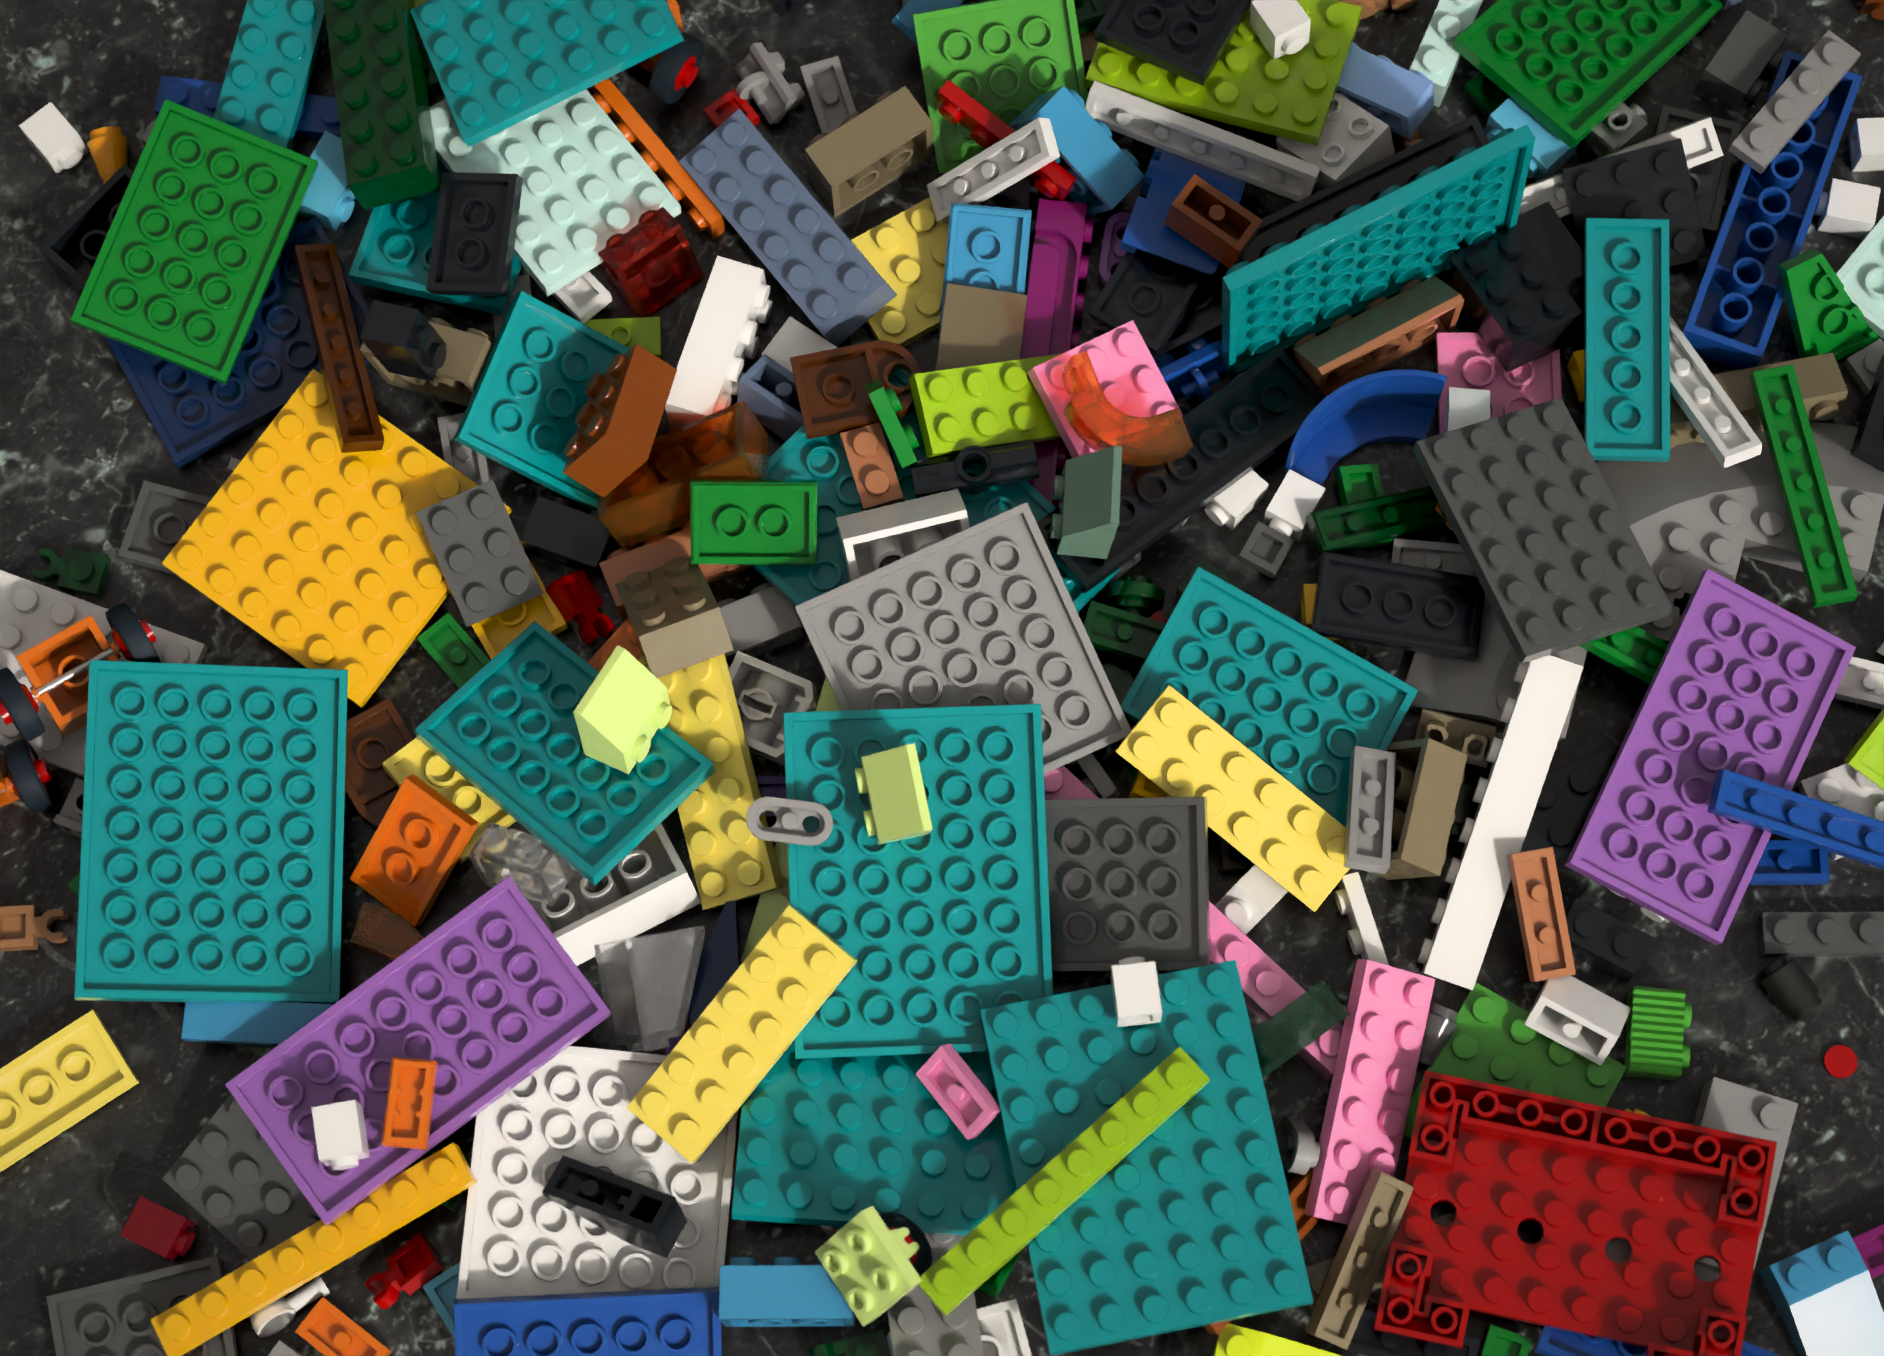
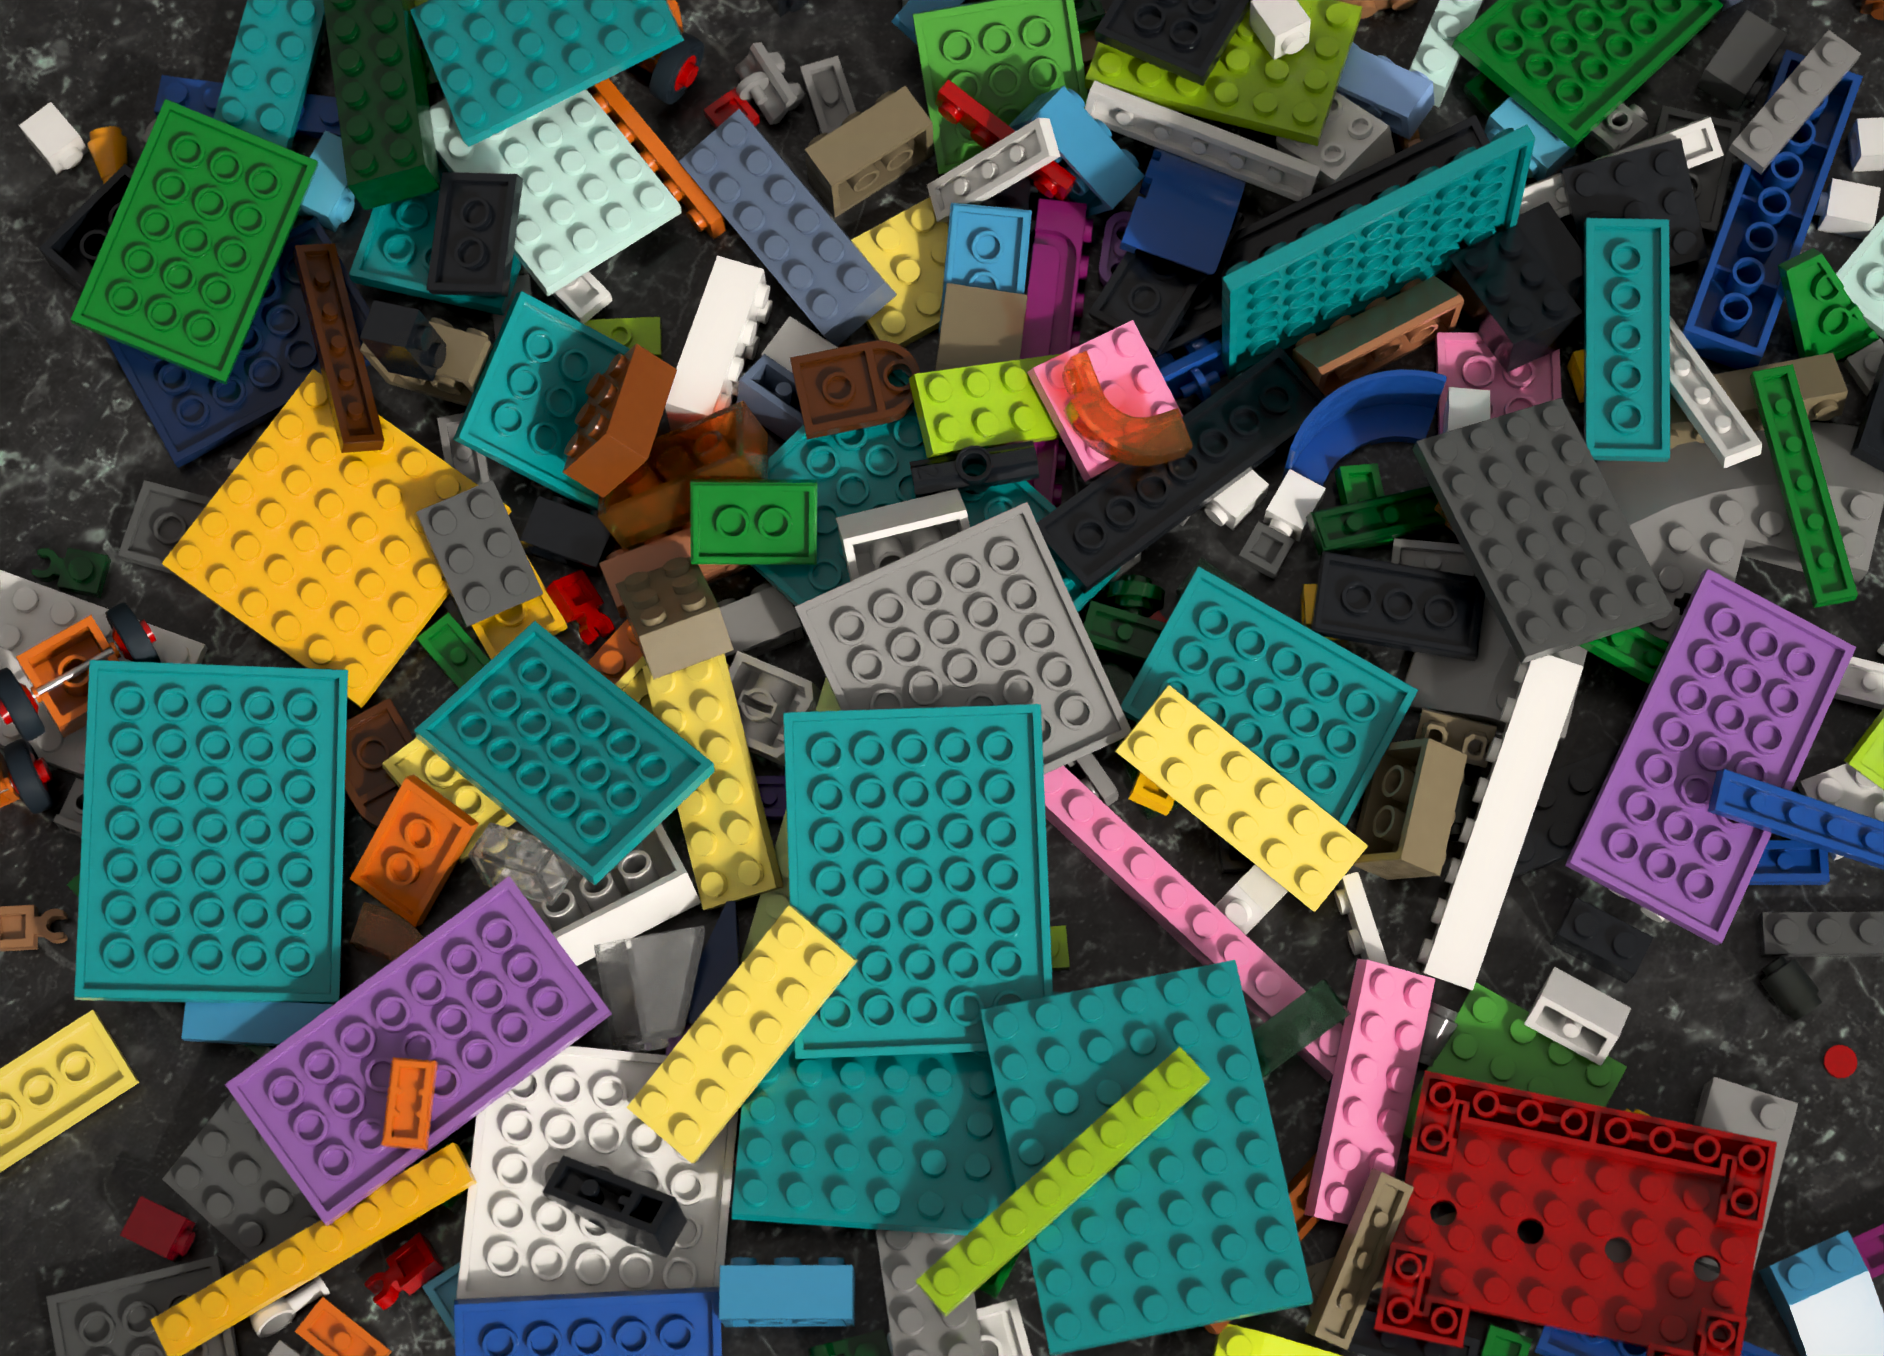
(340, 1134): white brick -> none
(622, 712): yellowish green slope -> none
(651, 262): clear red plate -> none
(789, 821): light grey plate -> none
(871, 466): nougat plate -> none
(875, 1261): yellowish green plate -> none
(894, 795): yellowish green slope -> none
(901, 437): green plate -> none
(958, 1091): bright pink plate -> none
(1087, 504): sand green slope -> none
(1128, 882): dark grey plate -> none
(1136, 992): white brick -> none
(1212, 221): dark orange brick -> none
(1297, 1146): light grey plate -> none
(1369, 810): light grey plate -> none
(1541, 914): nougat plate -> none
(1656, 1033): bright green brick -> none

